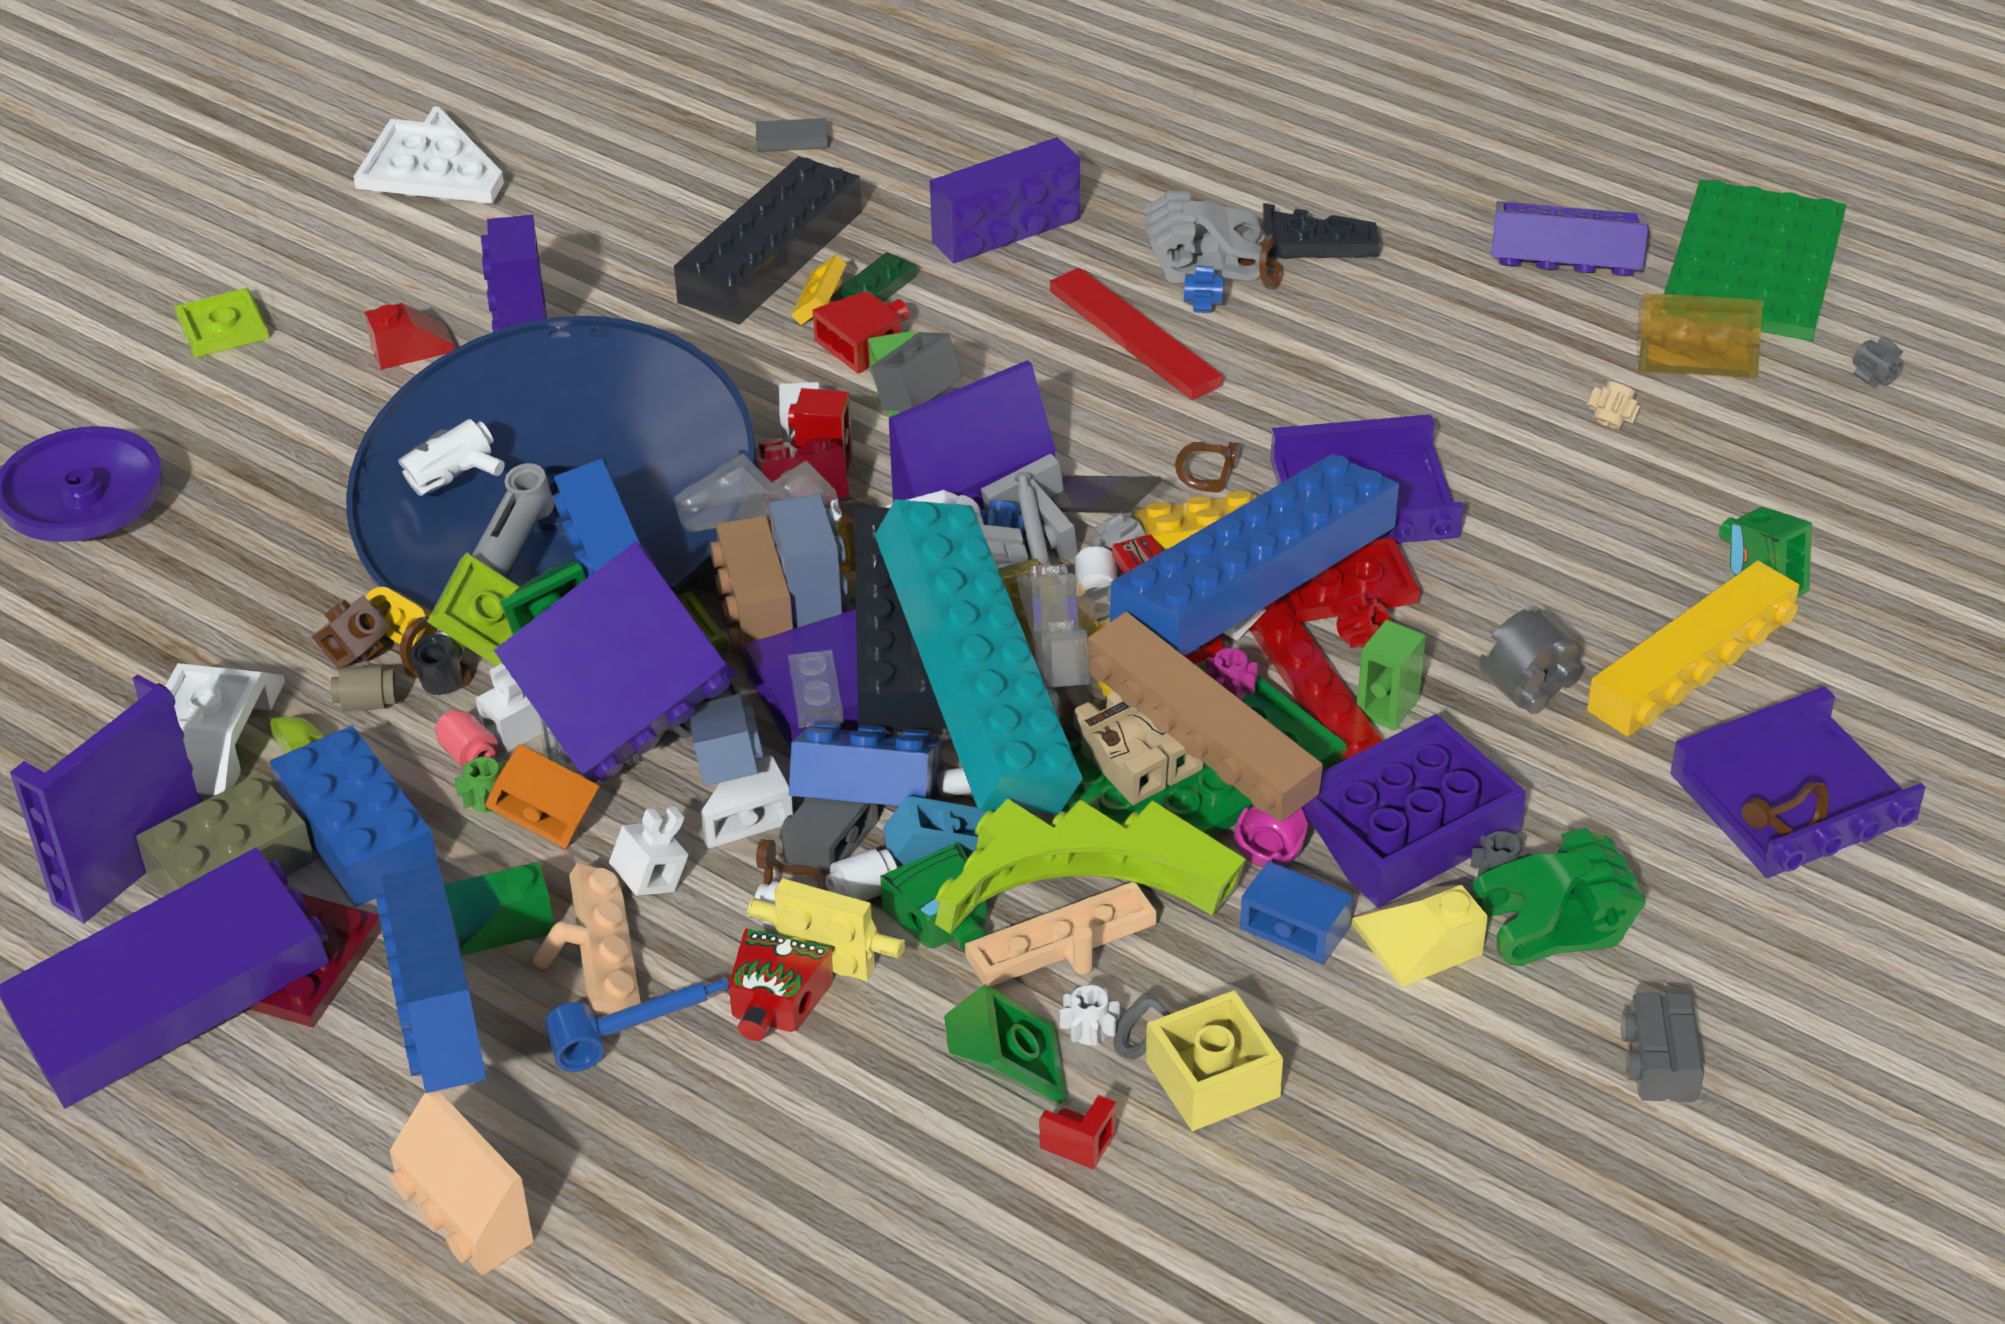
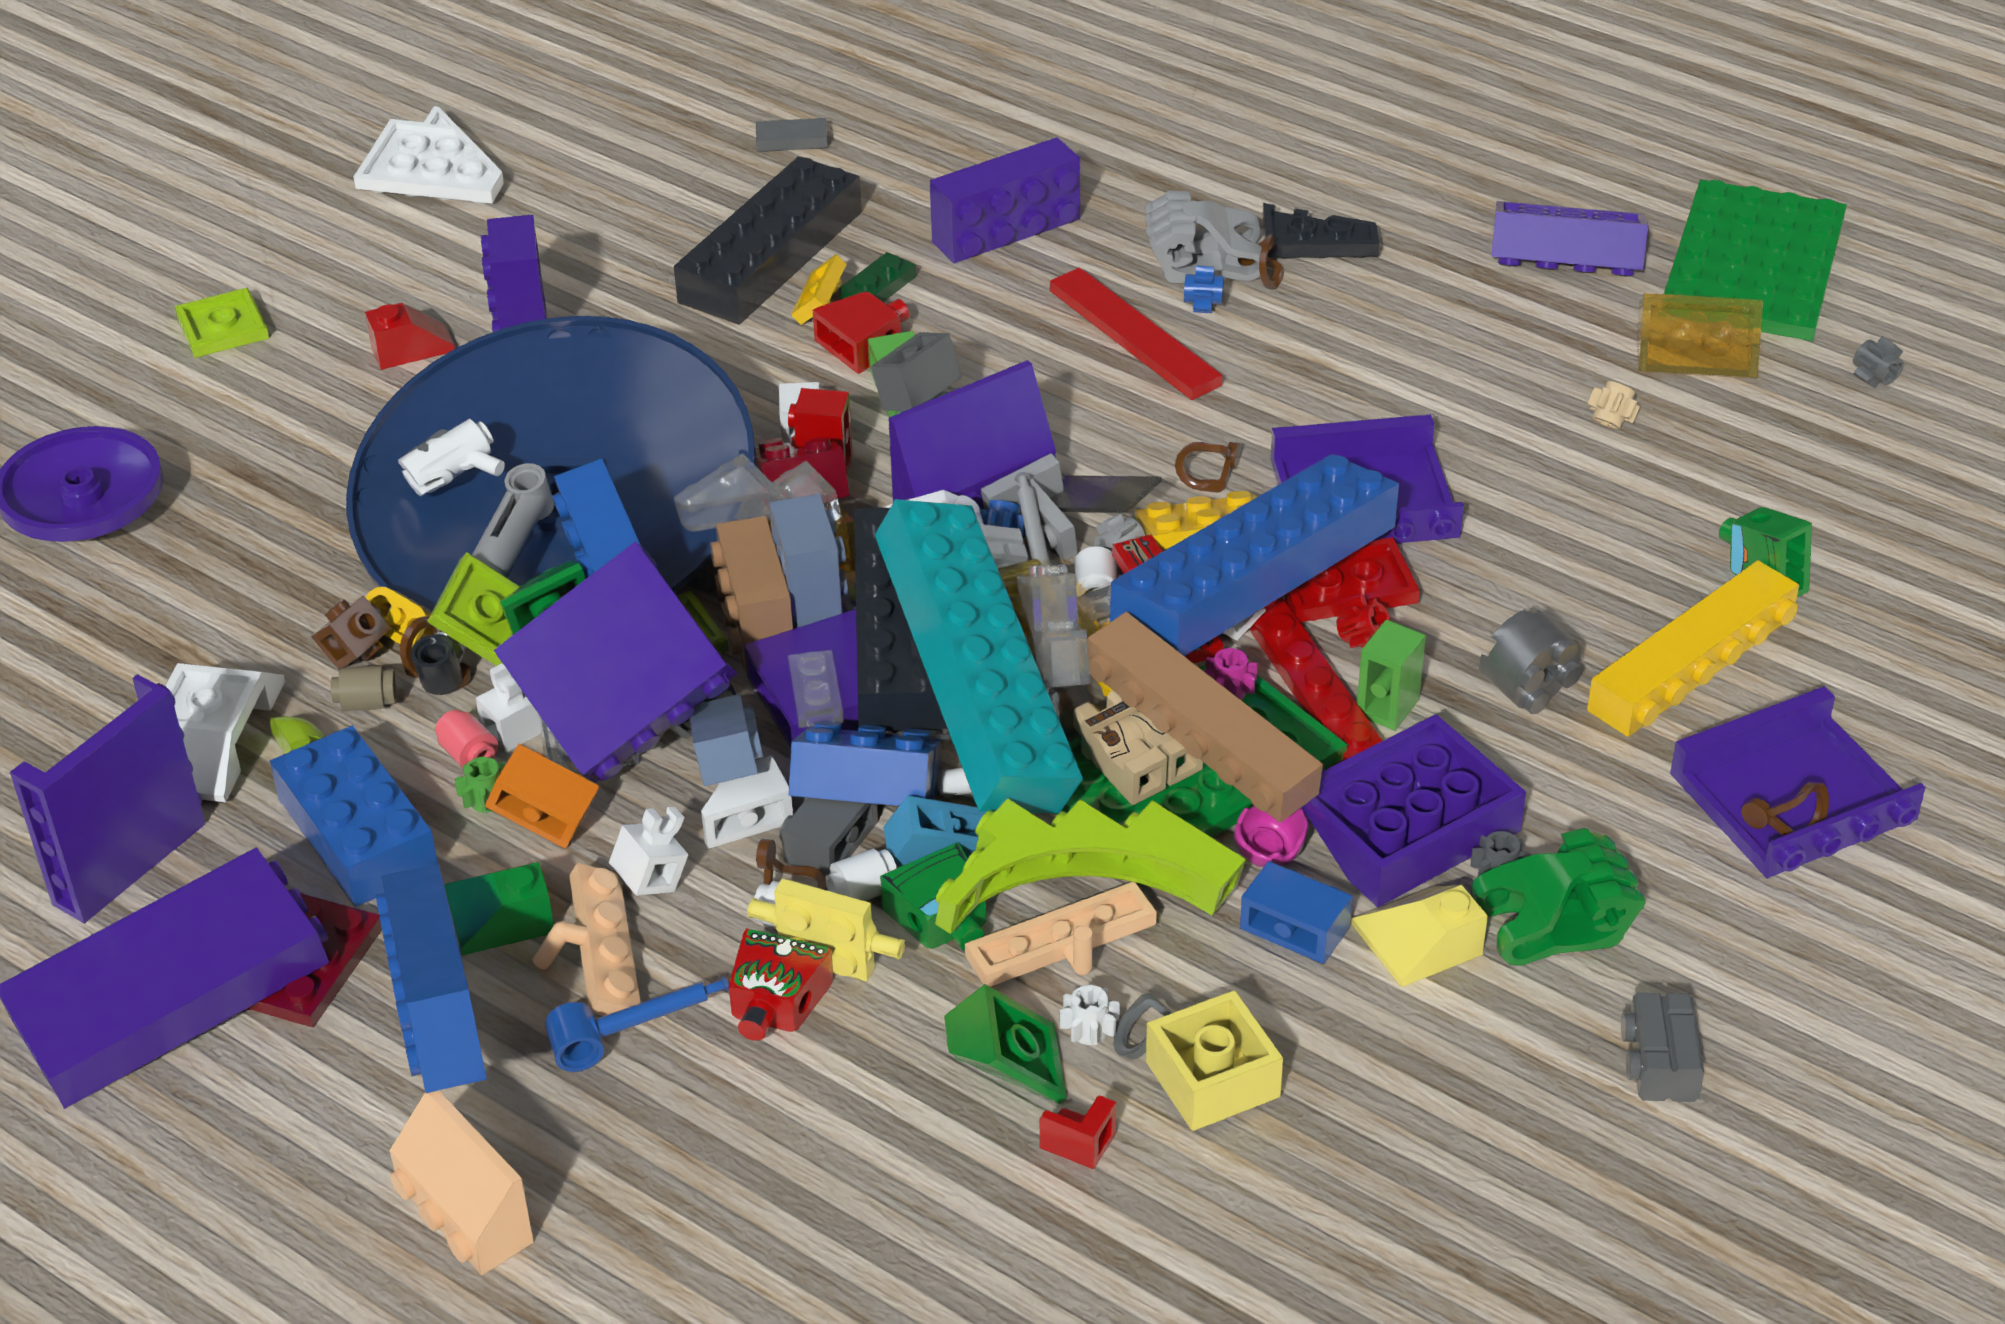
(222, 830): olive piece -> none

